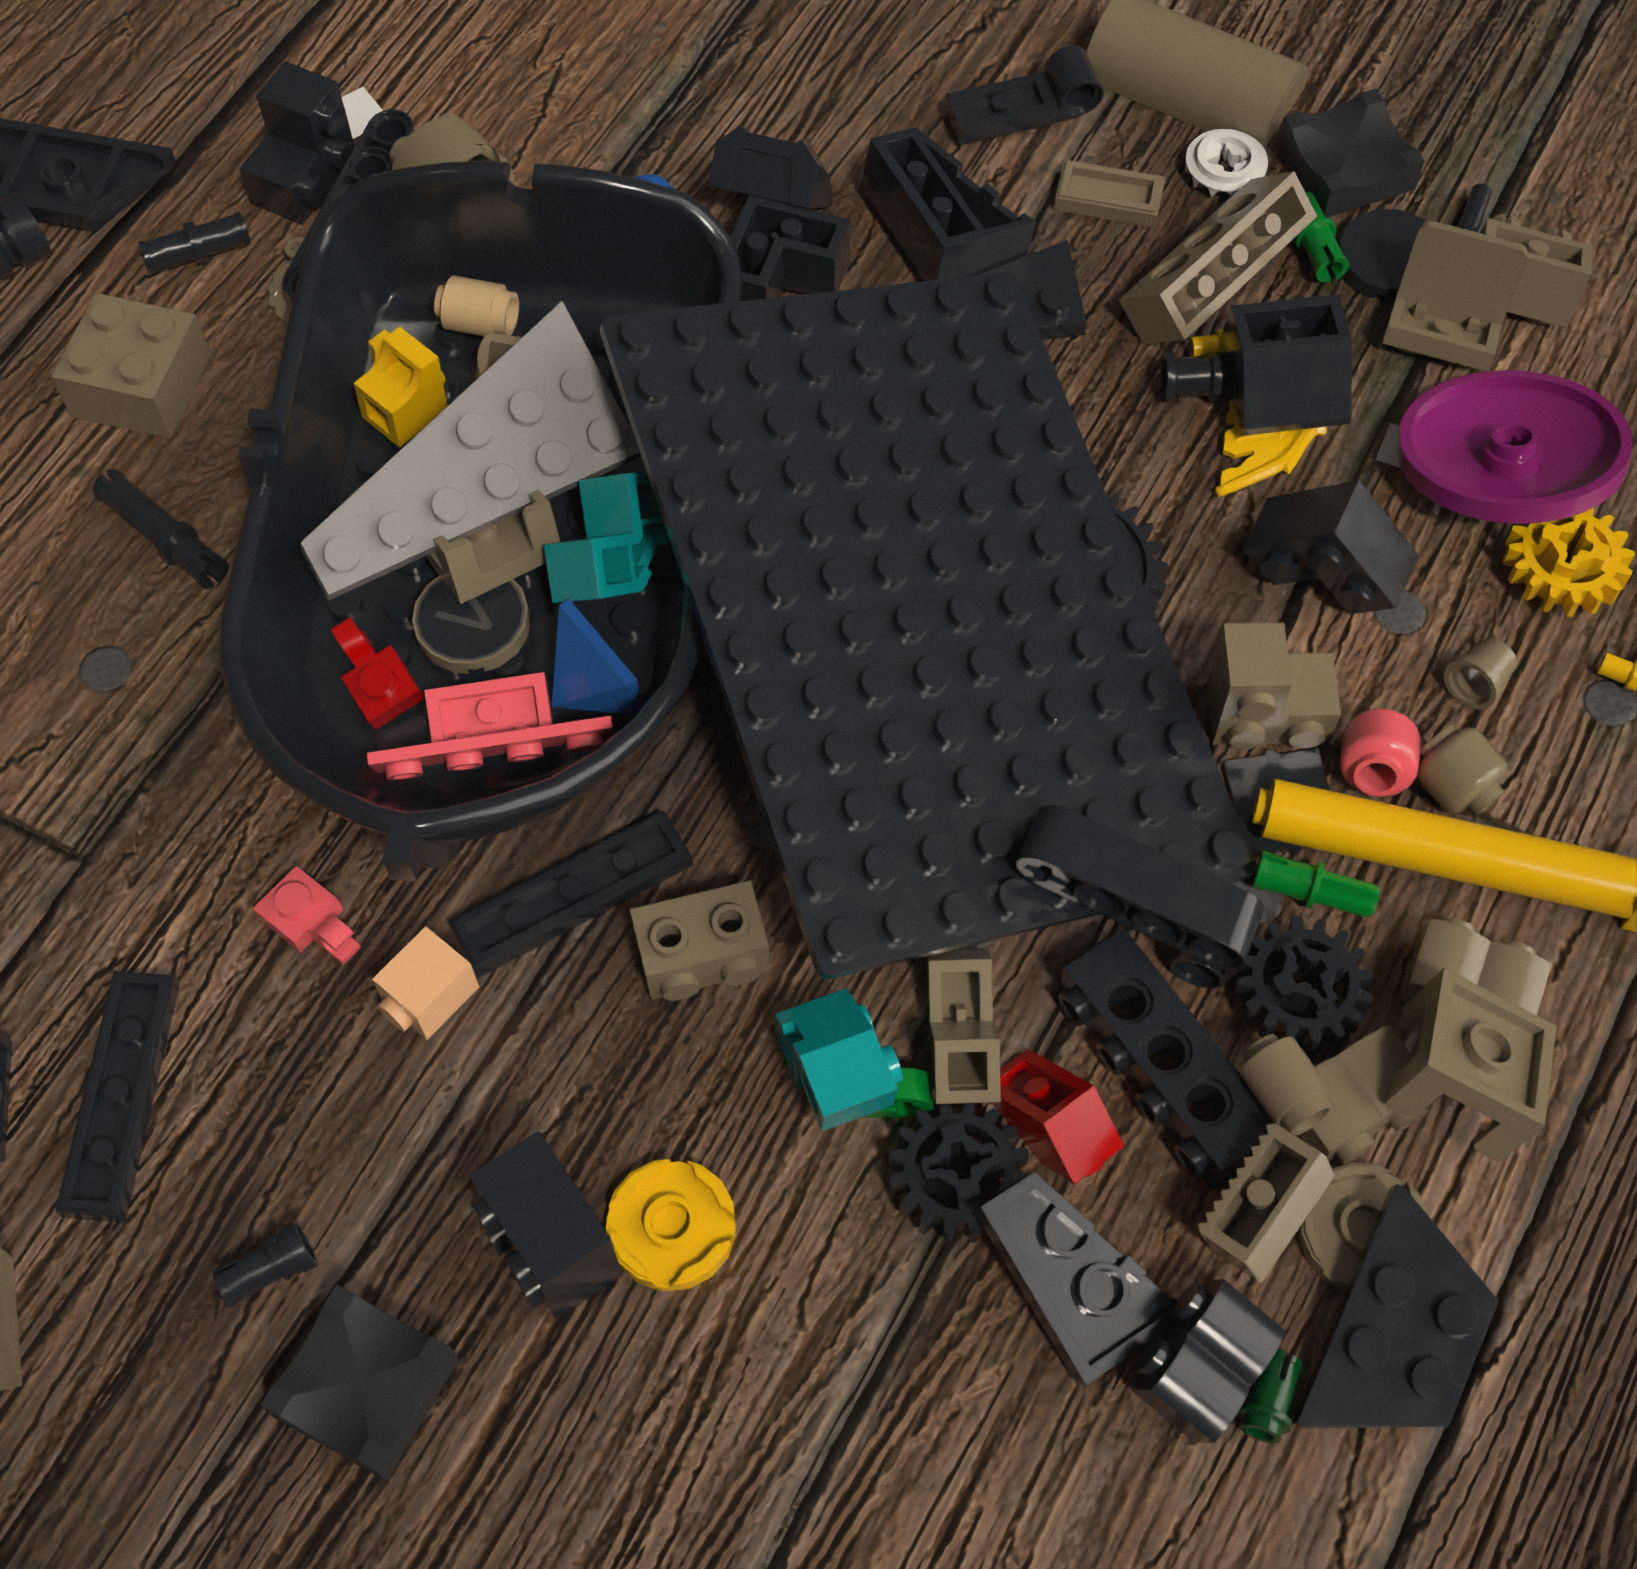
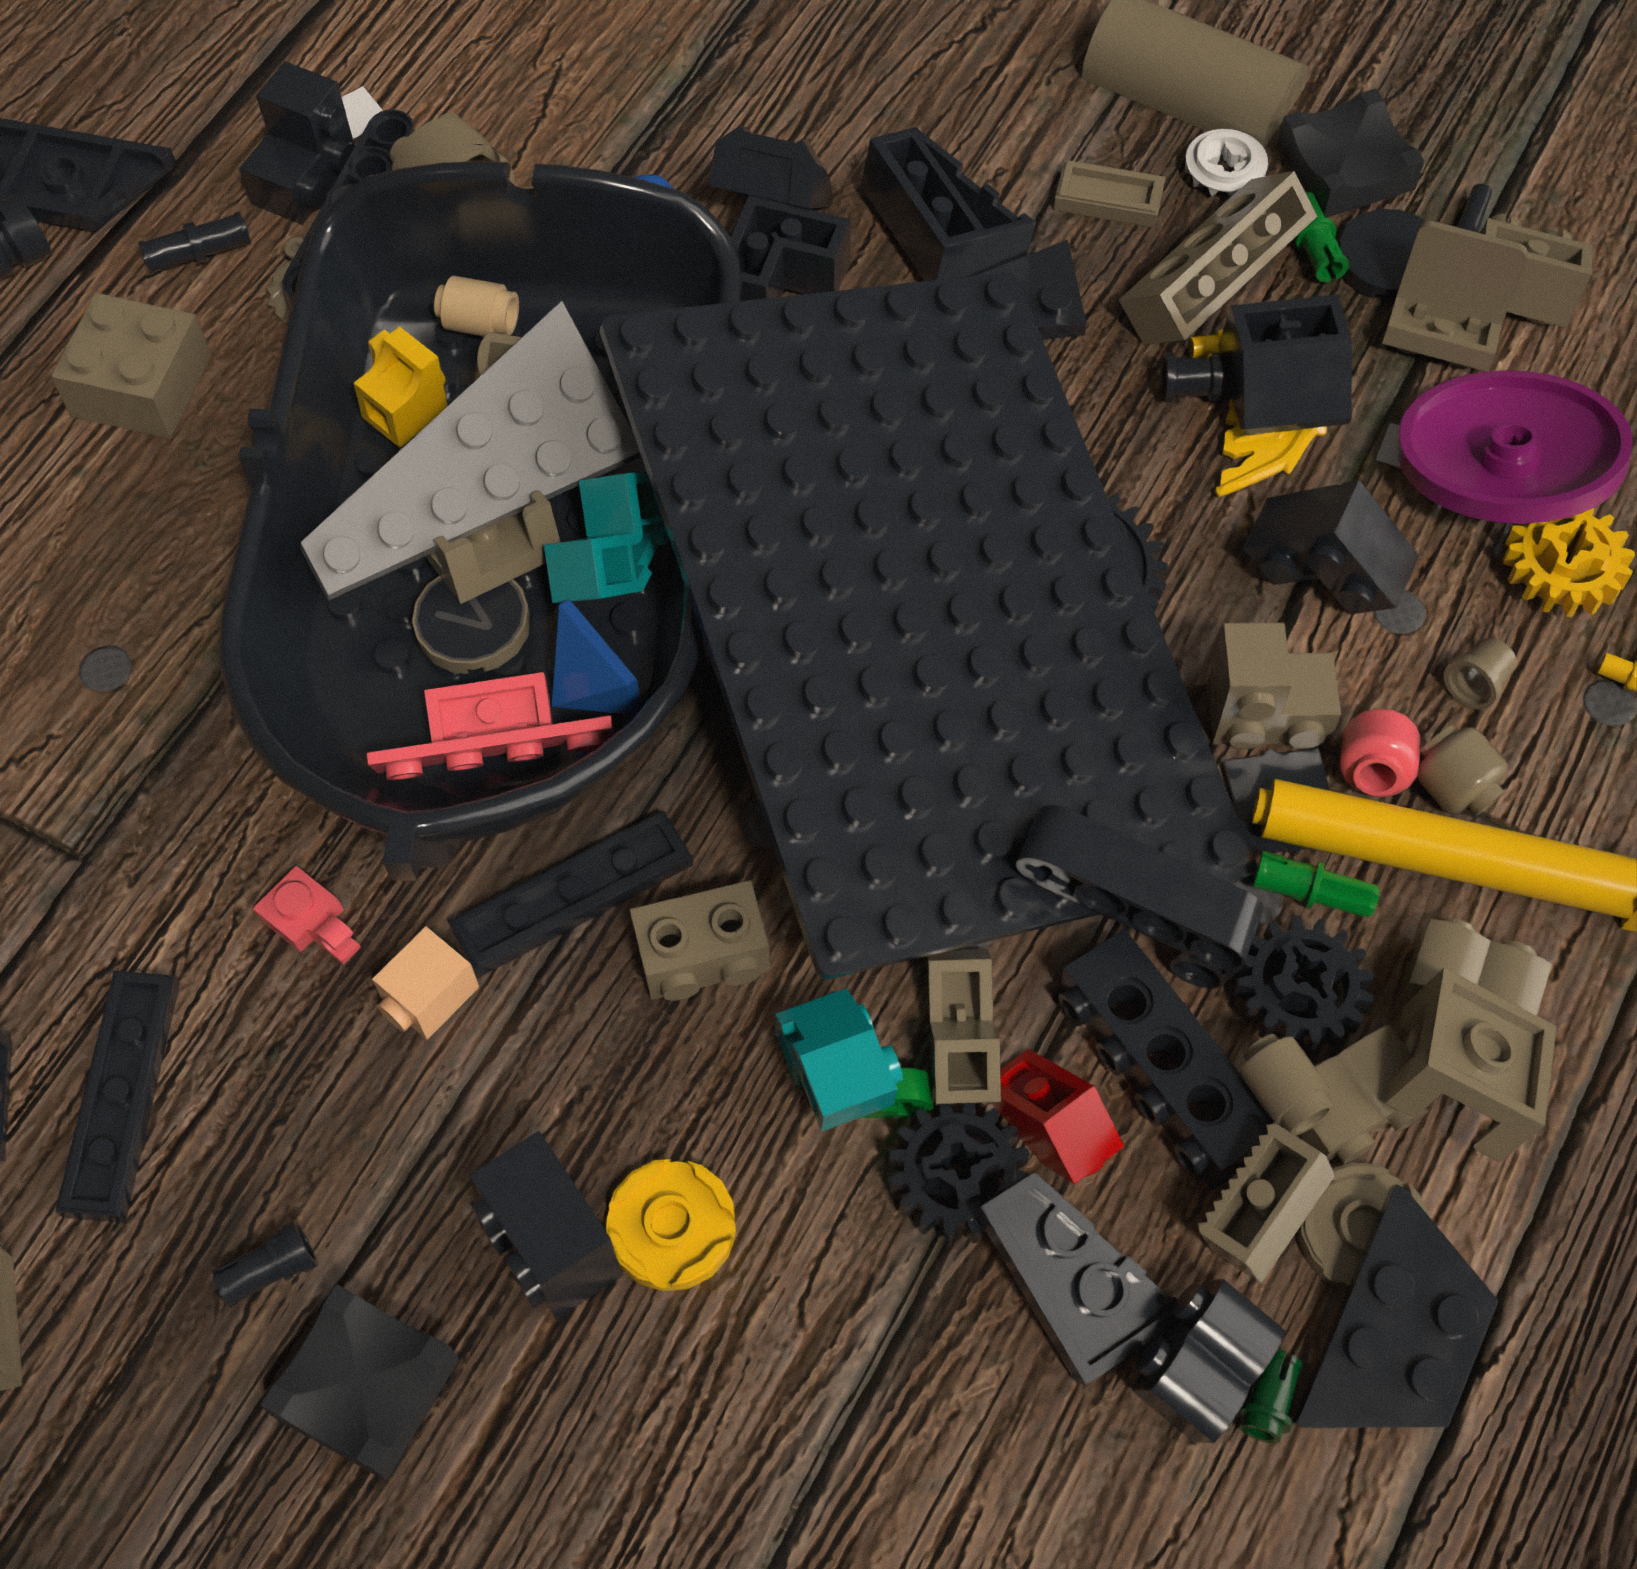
(175, 540): black pin -> none
(380, 680): red plate -> none
(1031, 101): black plate -> none

